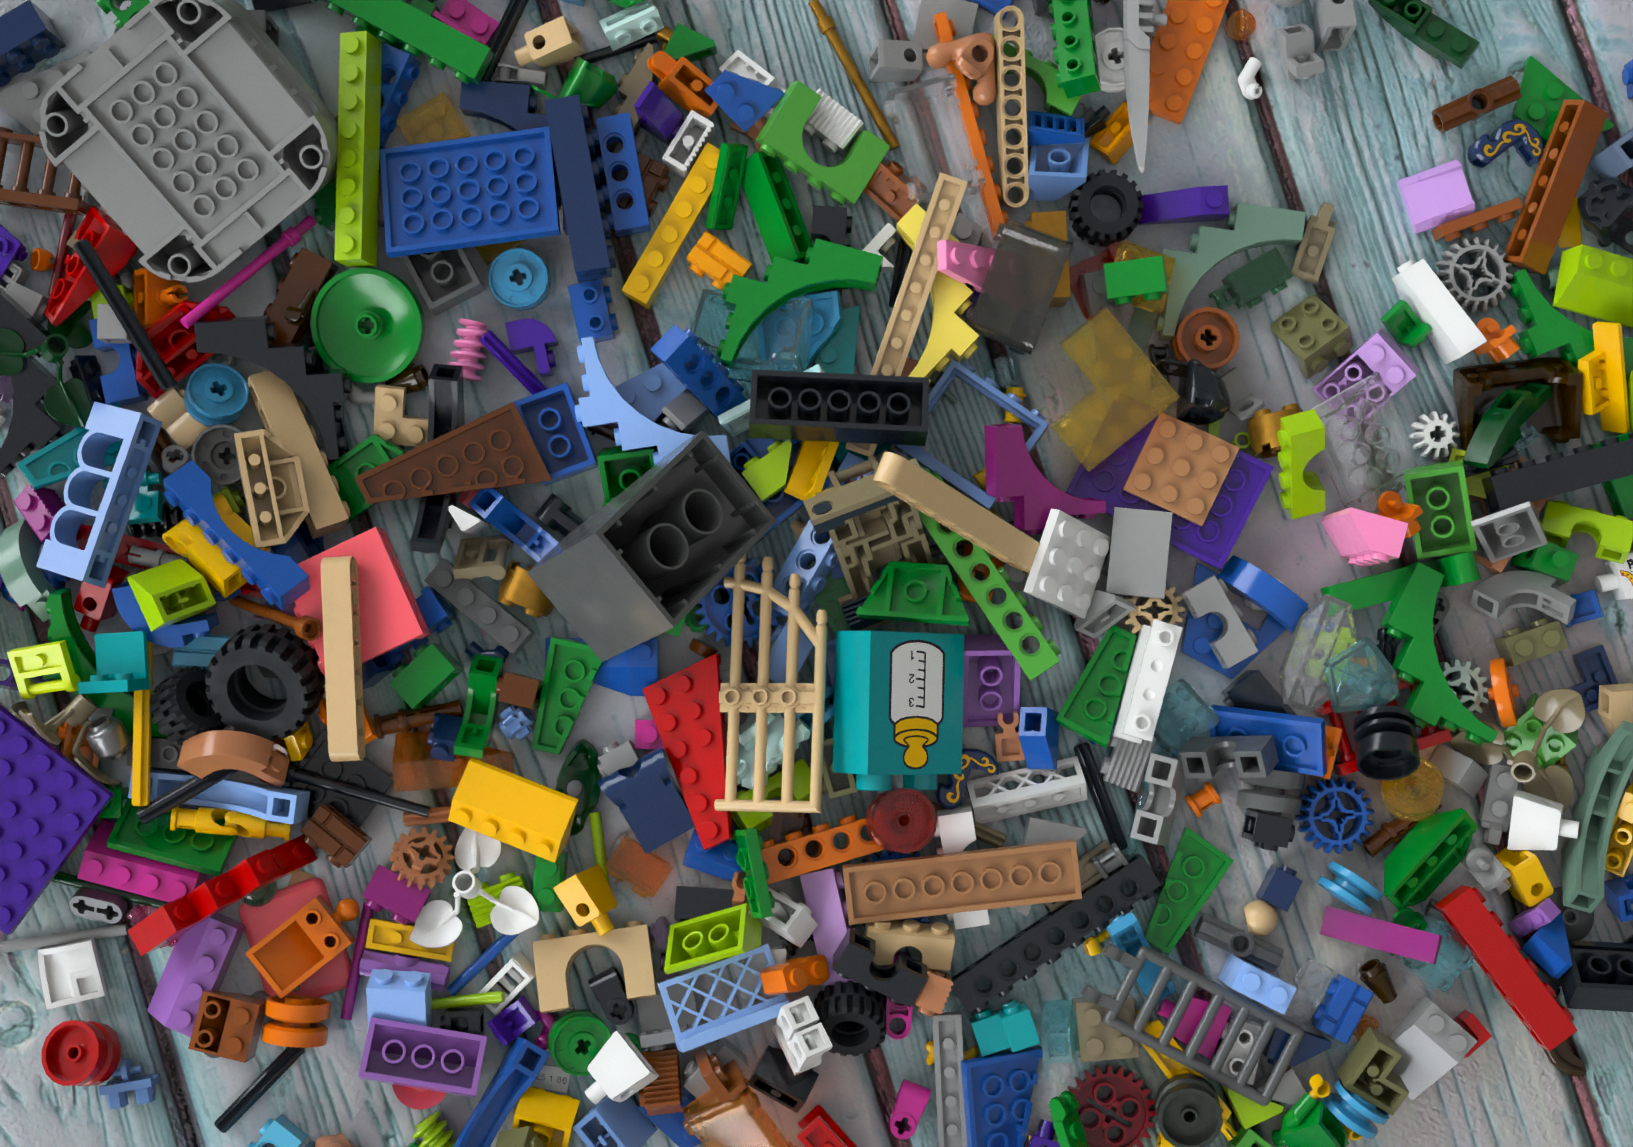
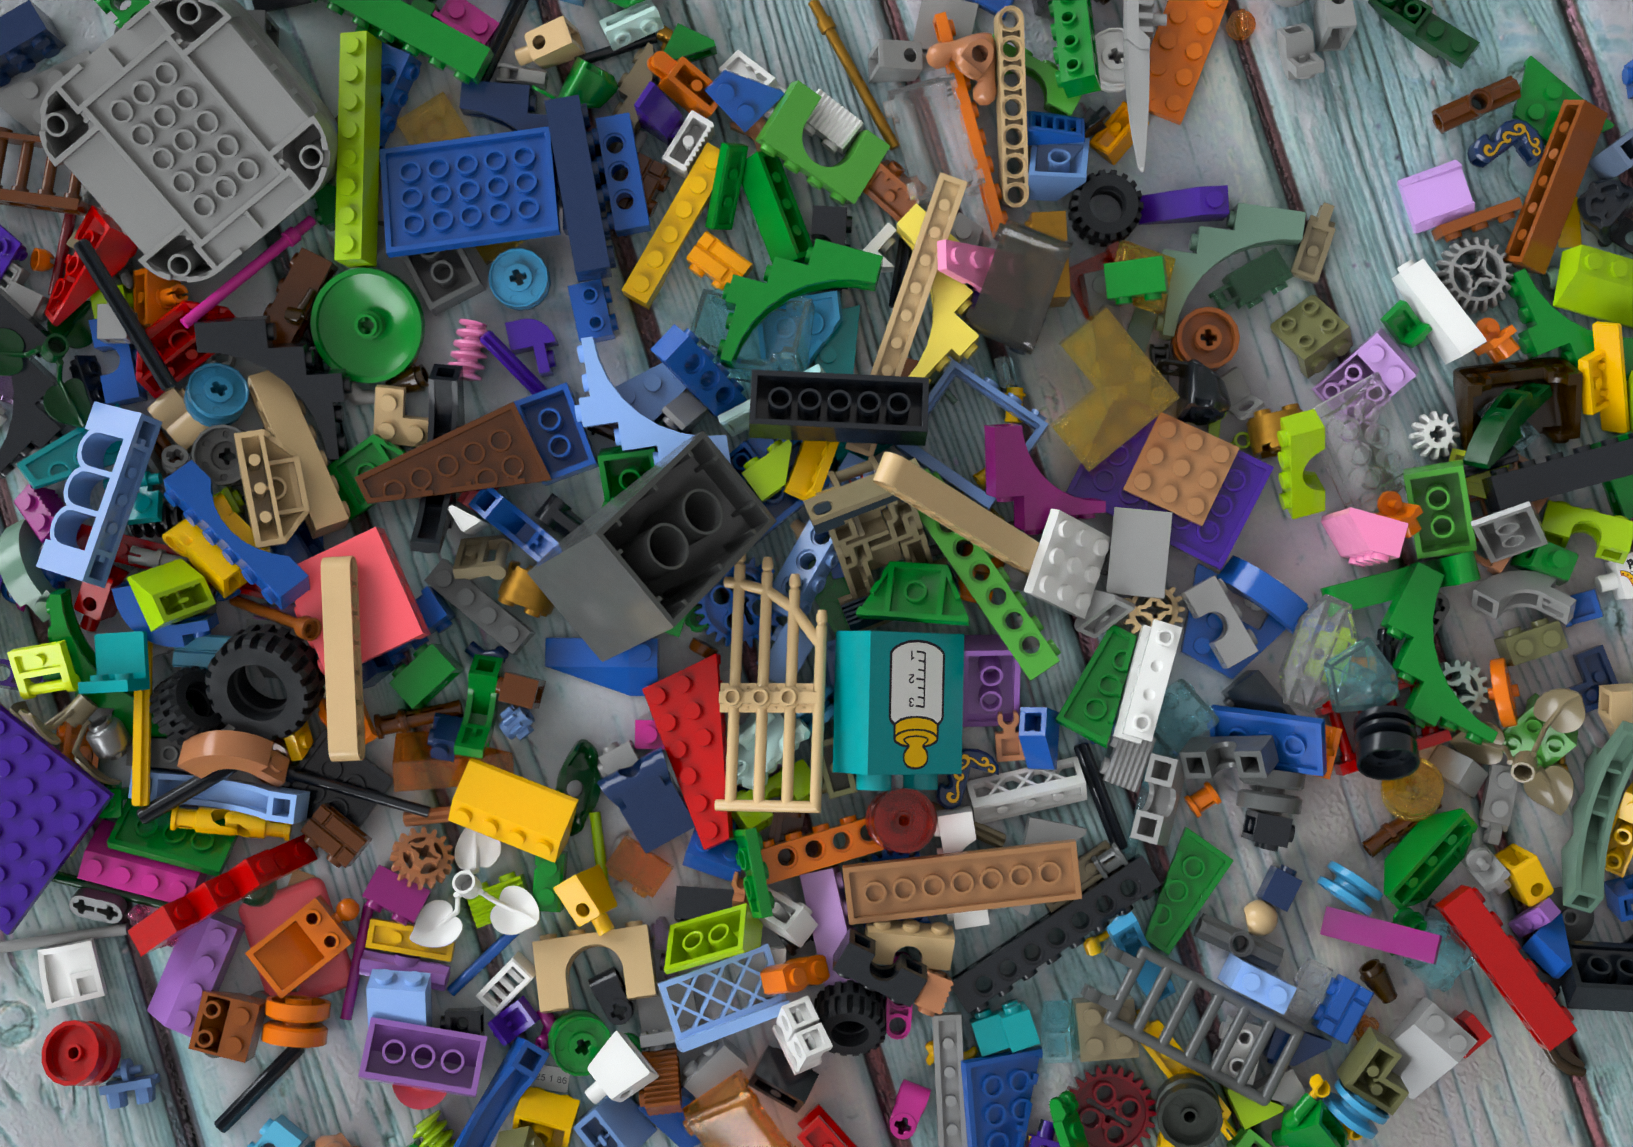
(468, 1000): lime bar -> none
(566, 684): green wing -> none
(724, 1080): dark orange bracket -> none
(1191, 1020): dark pink torso -> none
(1247, 81): white arm -> none
(1359, 813): blue gear -> none
(1538, 823): white torso -> none

